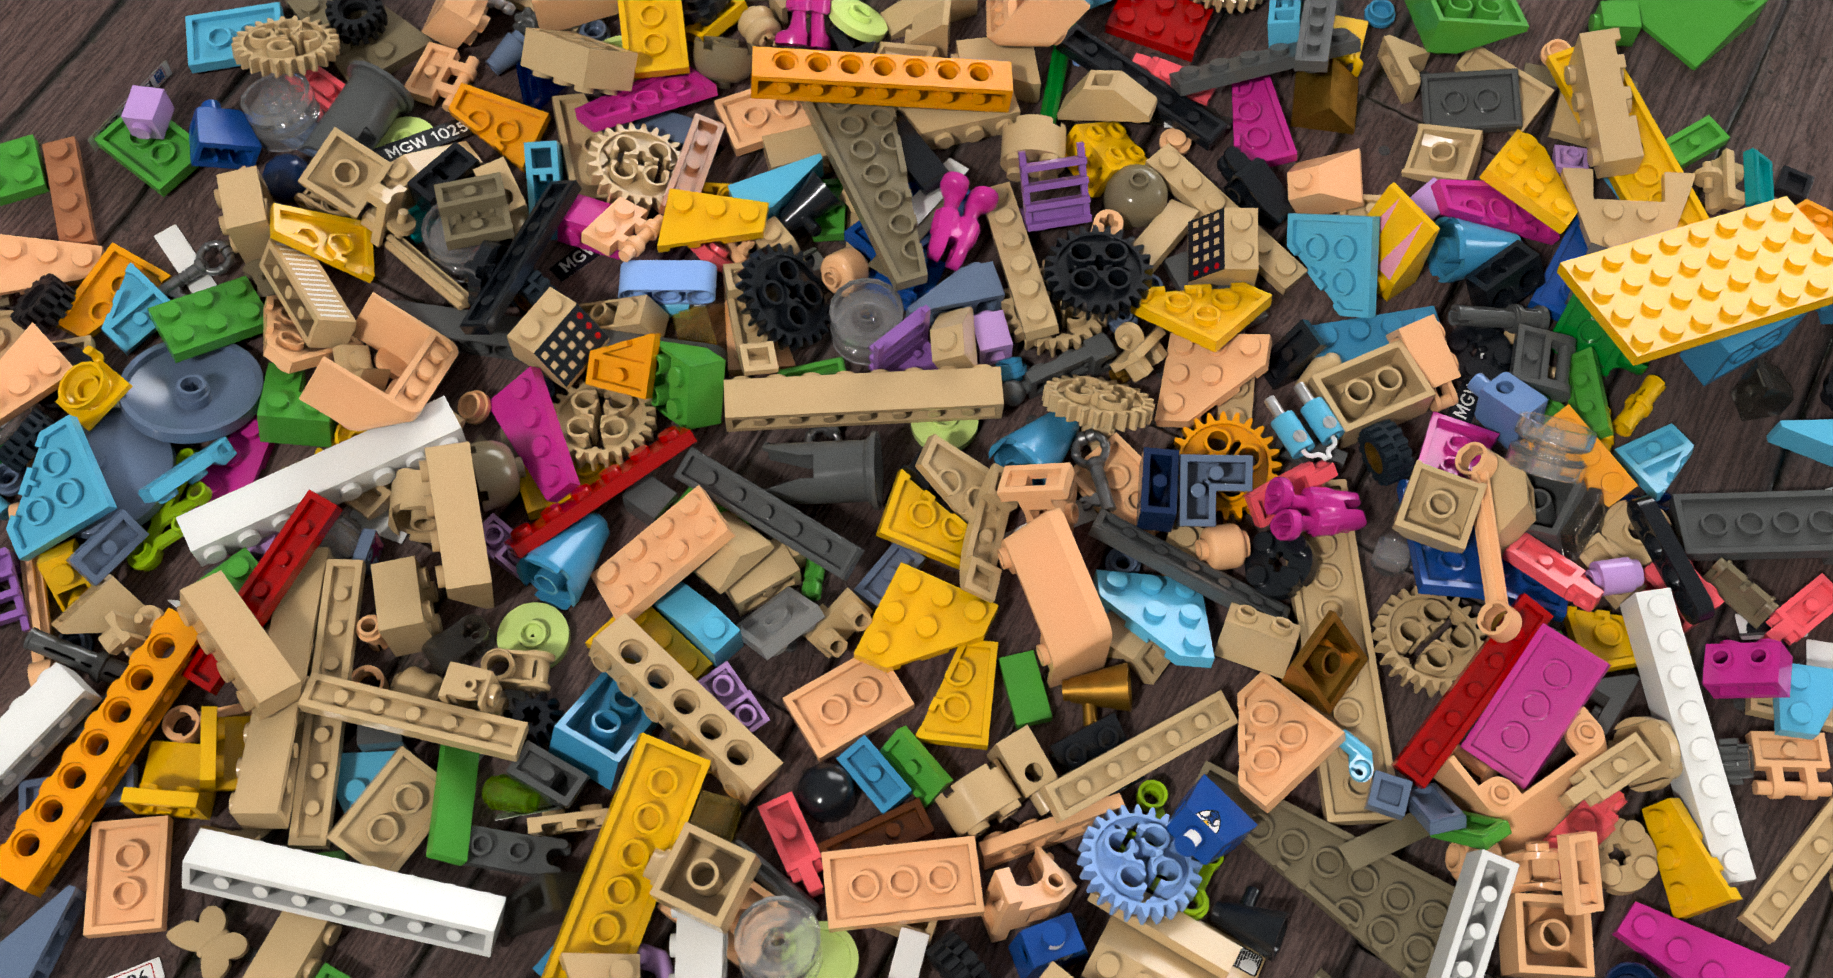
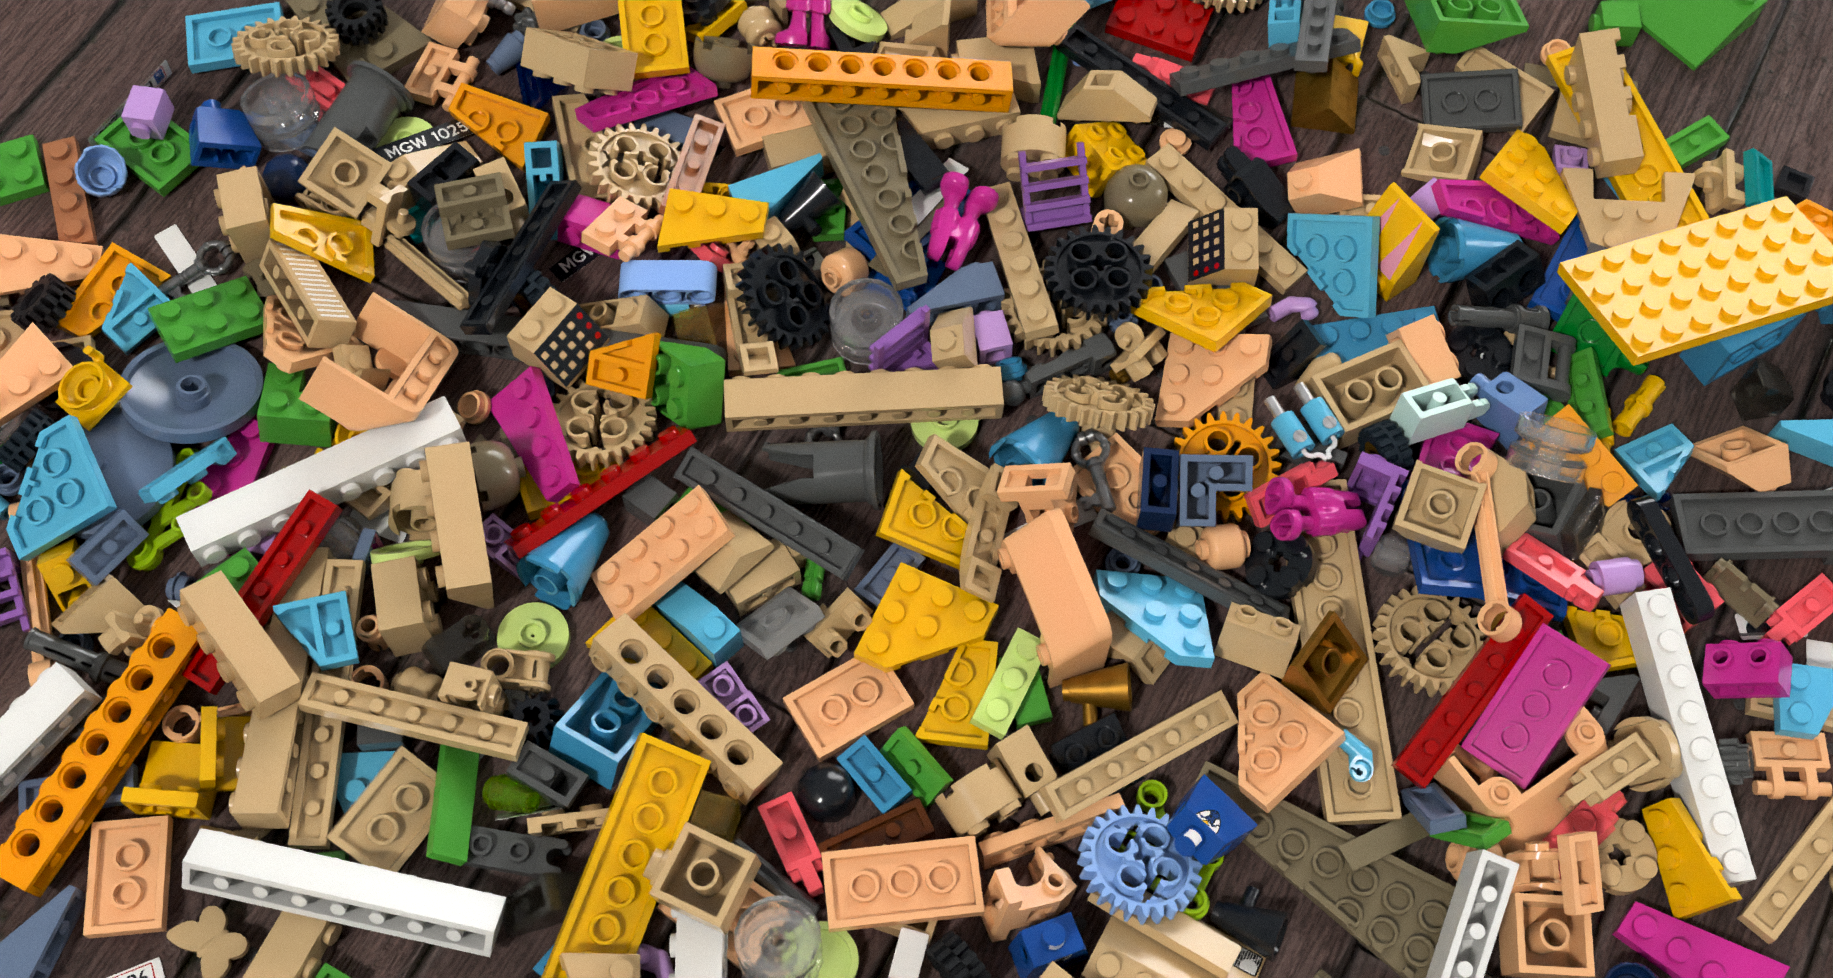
(101, 171): none -> light blue hair
(177, 583): none -> sand blue plate
(322, 628): none -> medium azure wing
(419, 548): none -> yellowish green piece
(1008, 685): none -> yellowish green plate
(1293, 304): none -> lavender arm
(1379, 485): none -> medium lavender plate
(1388, 795): sand blue plate -> none
(1437, 409): none -> light aqua hinge
(1747, 458): none -> light nougat slope

